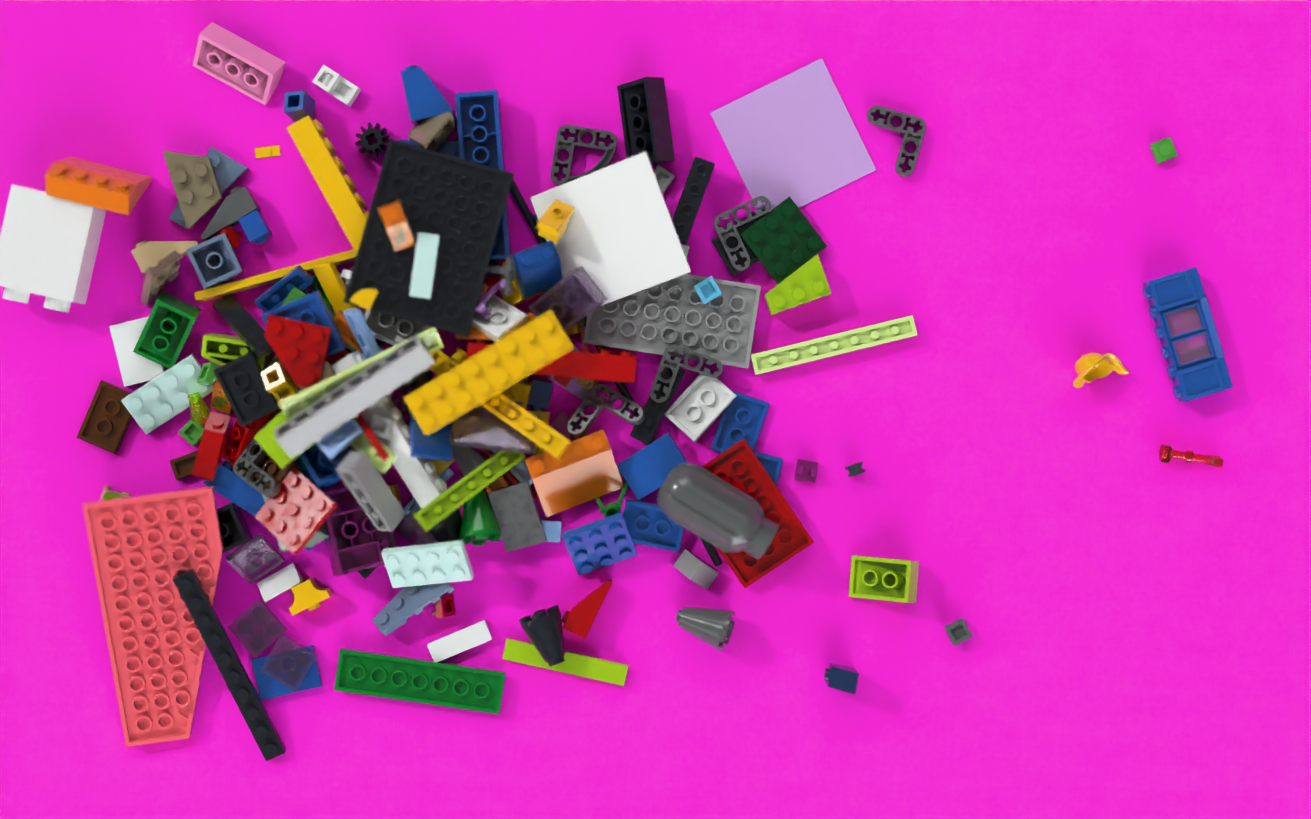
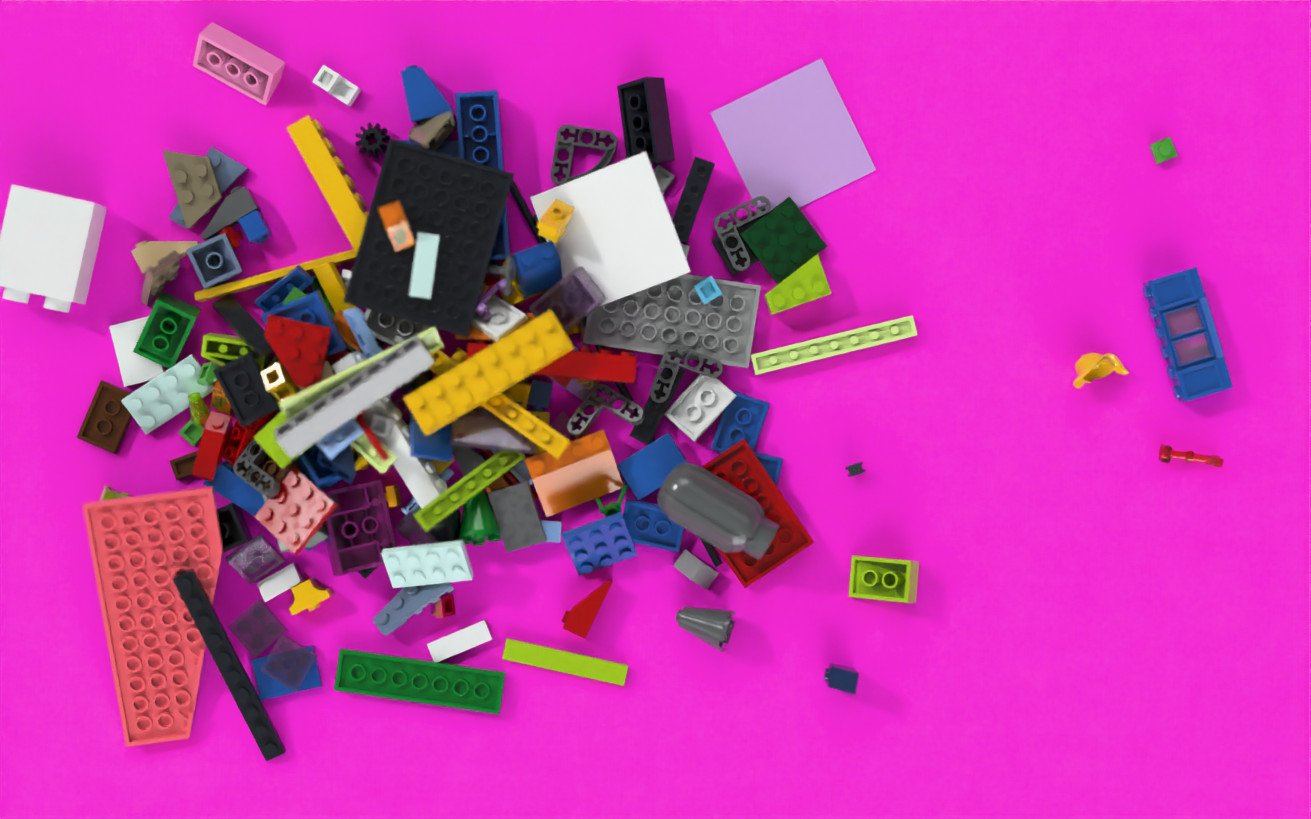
(95, 184): orange slope -> none
(269, 151): yellow piece -> none
(298, 105): blue brick -> none
(364, 298): yellow tile -> none
(371, 491): light grey brick -> none
(546, 633): black cone -> none
(806, 470): magenta tile -> none
(909, 135): dark grey beam -> none
(957, 631): dark grey plate -> none

